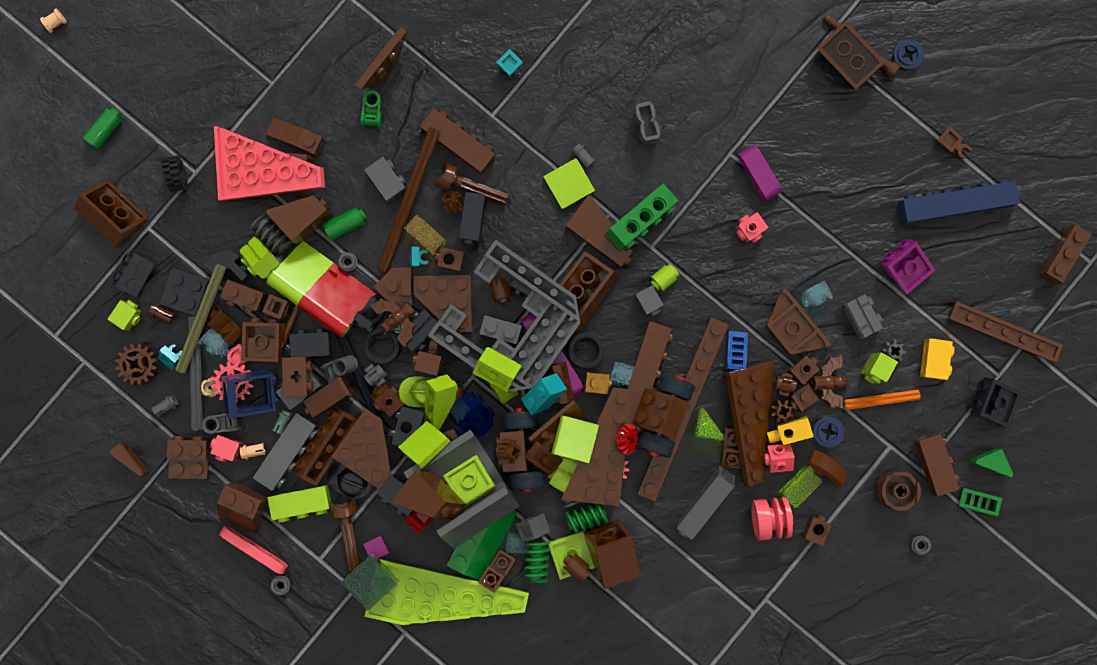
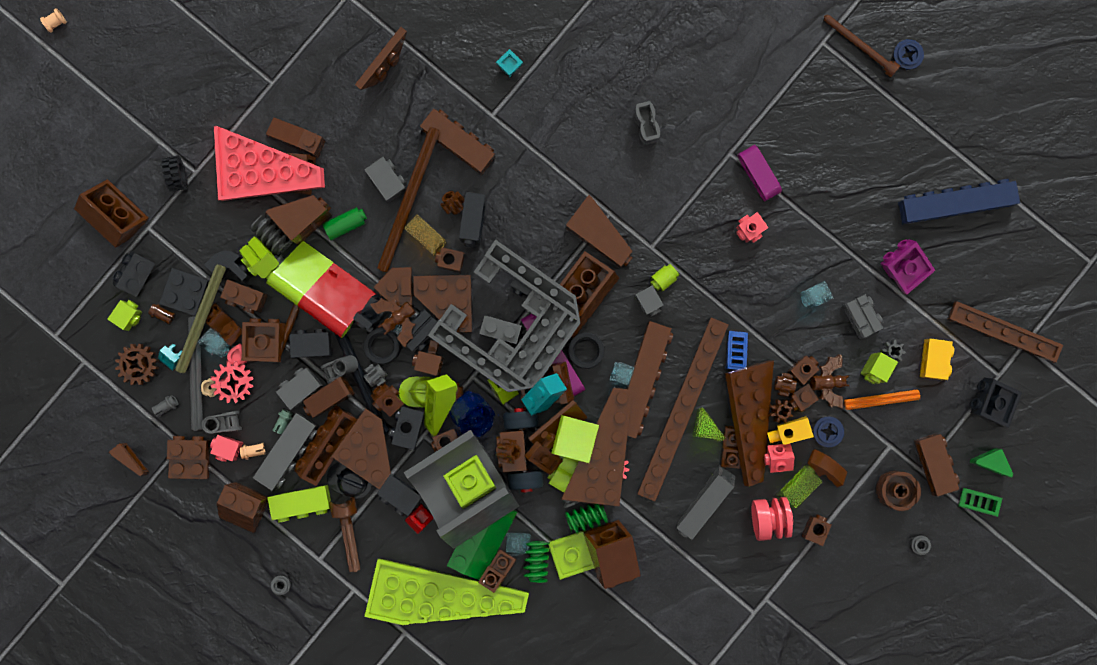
(103, 127): green brick -> none
(229, 395): dark blue window -> none
(253, 549): coral beam -> none
(277, 307): reddish brown brick -> none
(292, 367): reddish brown brick -> none
(341, 261): dark grey plate -> none
(370, 581): clear green brick -> none
(371, 114): green piece -> none
(376, 546): magenta tile -> none
(415, 257): teal tile -> none
(424, 444): lime tile -> none
(429, 496): reddish brown slope -> none
(450, 178): reddish brown piece -> none
(496, 369): lime panel -> none
(501, 289): reddish brown brick -> none
(533, 527): dark grey brick -> none
(569, 183): lime tile -> none
(576, 567): reddish brown brick -> none
(583, 155): dark grey pin -> none
(597, 383): pearl gold bracket -> none
(624, 445): red gear -> none
(662, 198): green brick -> none
(662, 414): brick -> none
(794, 327): reddish brown wing -> none
(850, 55): reddish brown brick -> none
(951, 140): reddish brown plate -> none
(1064, 254): reddish brown brick -> none

